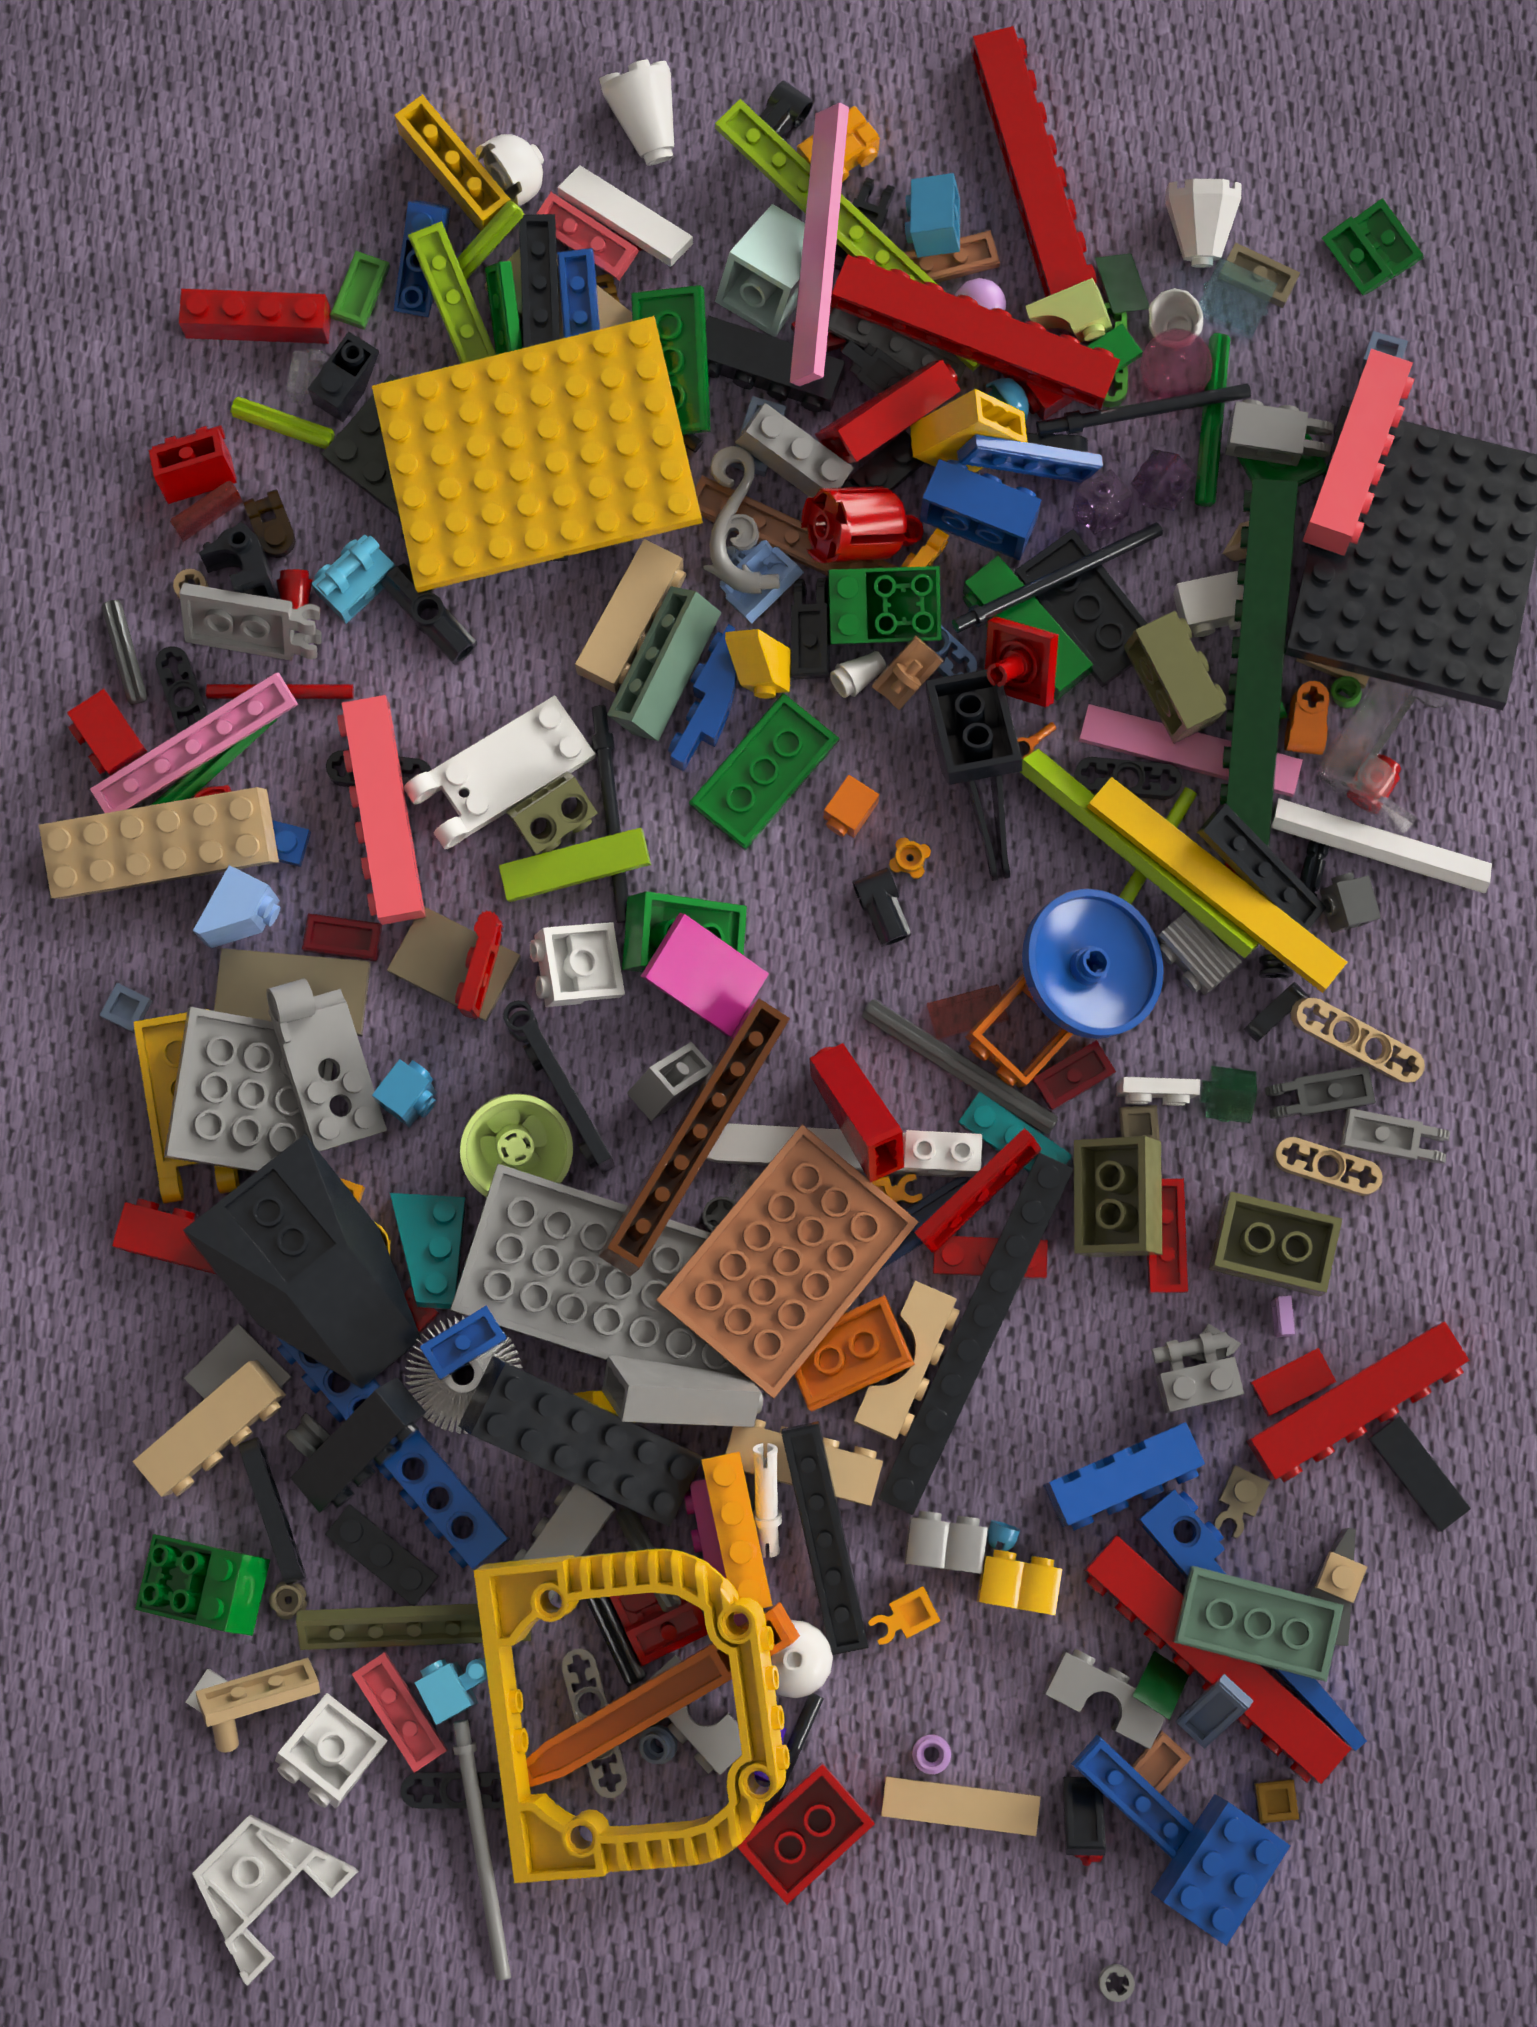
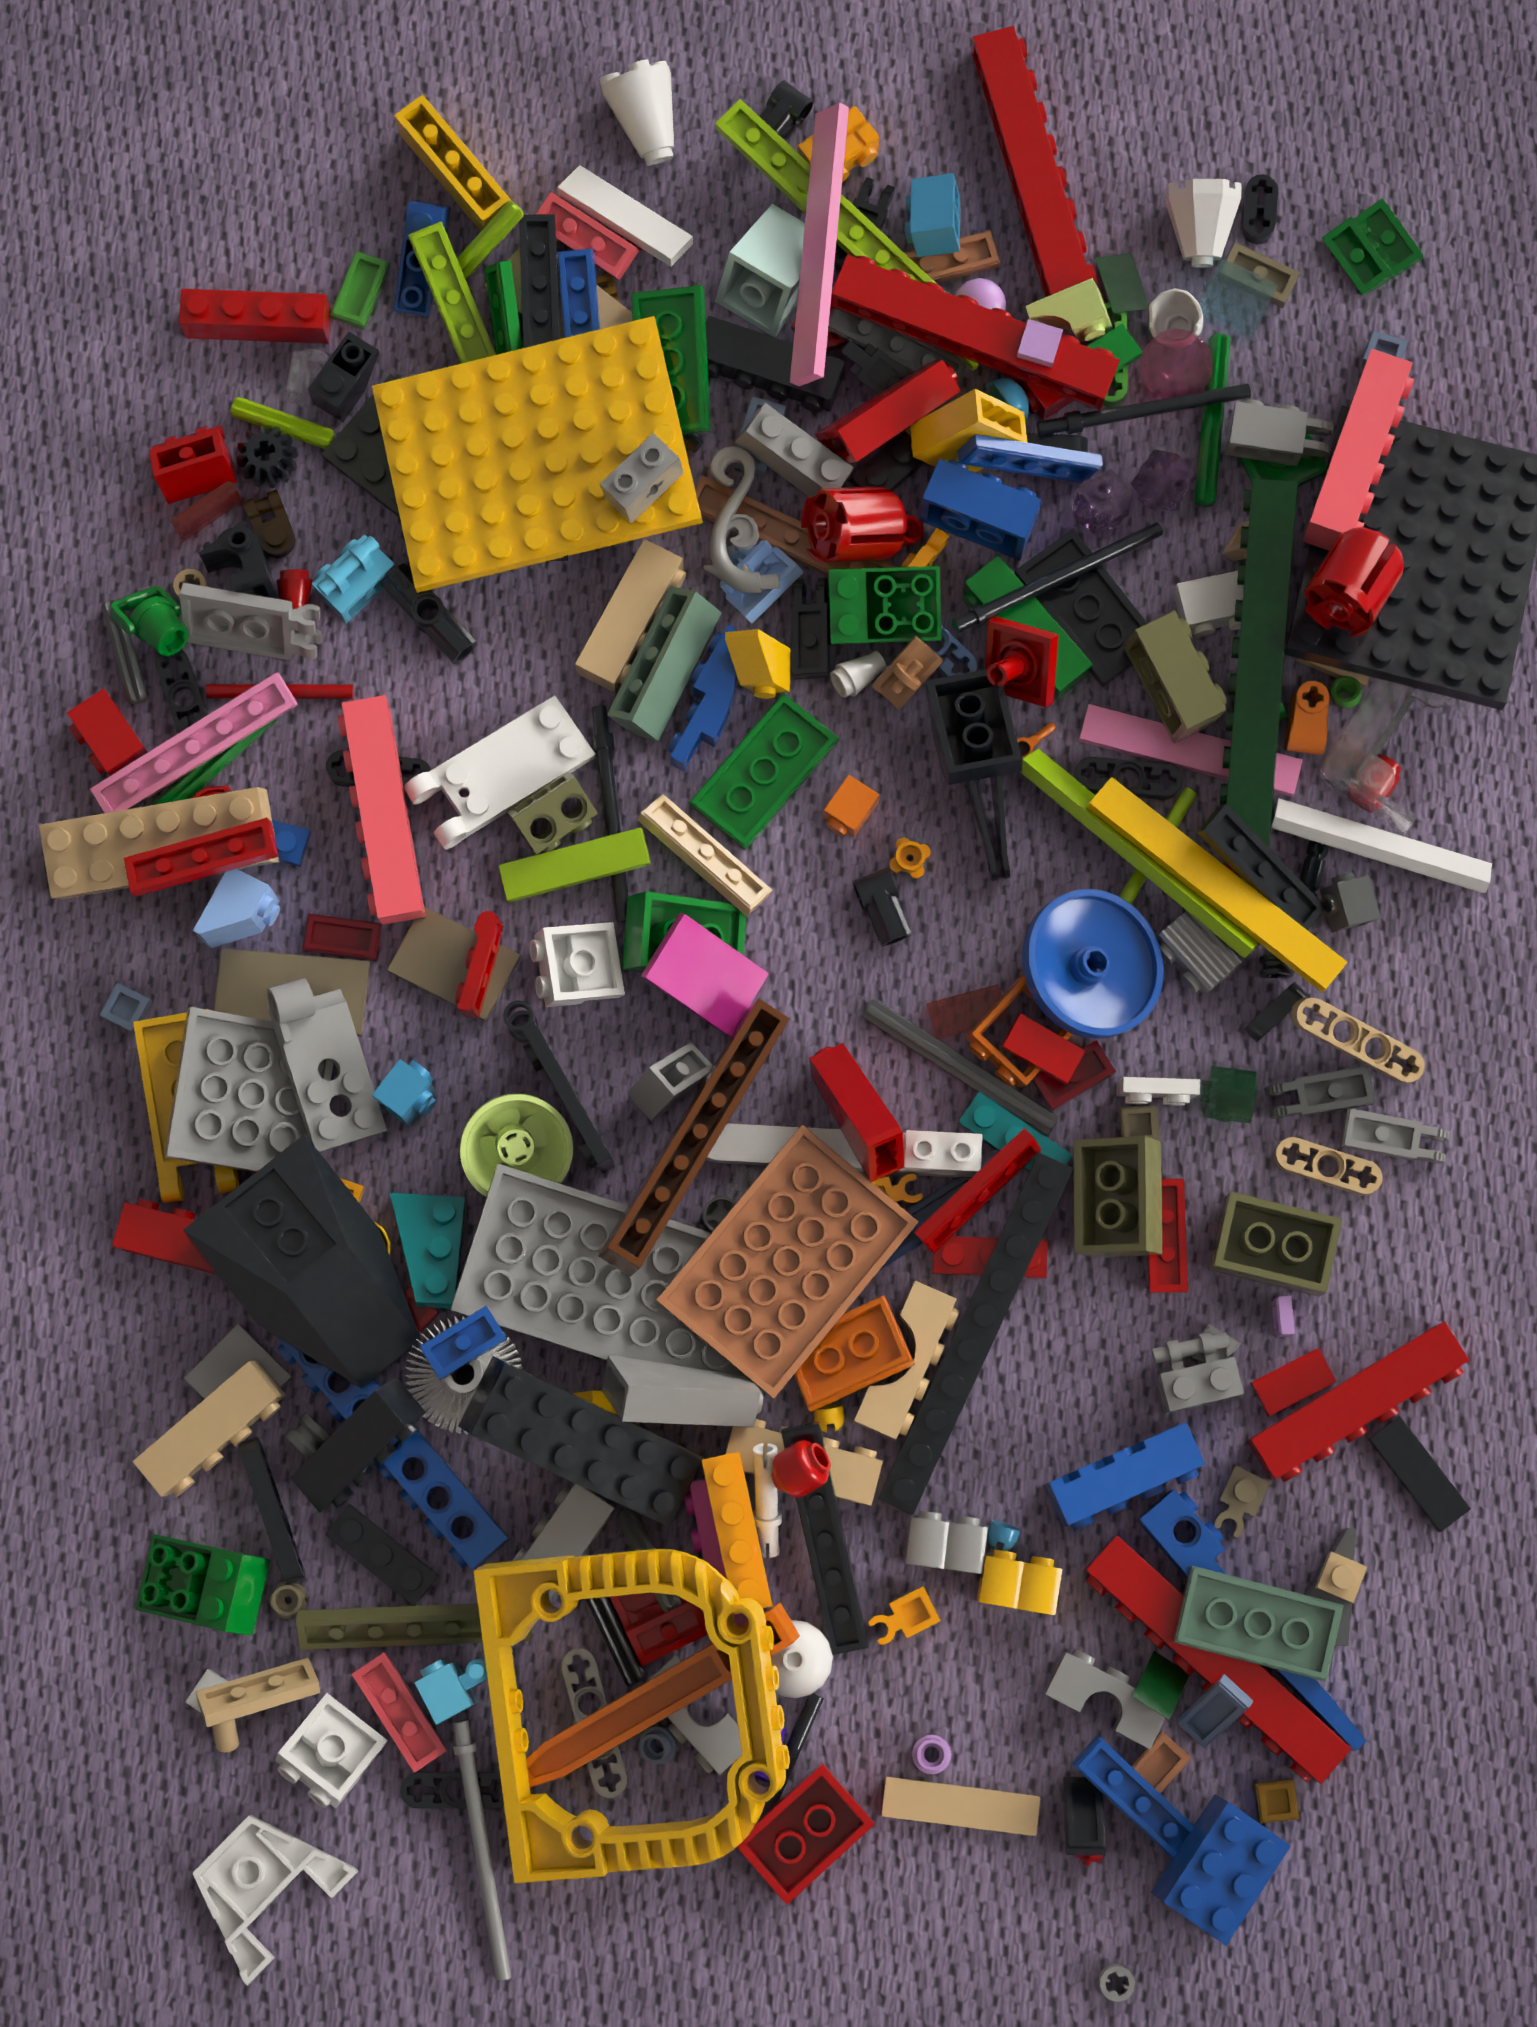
(153, 619): none -> green piece
(201, 857): none -> red plate
(279, 460): none -> black gear
(513, 166): white cylinder -> none
(642, 478): none -> light grey brick
(704, 855): none -> tan tile
(800, 1468): none -> red head
(830, 1414): none -> yellow hinge
(1039, 343): none -> lavender tile
(1042, 1048): none -> red tile
(1267, 210): none -> black beam
(1354, 581): none -> red cylinder

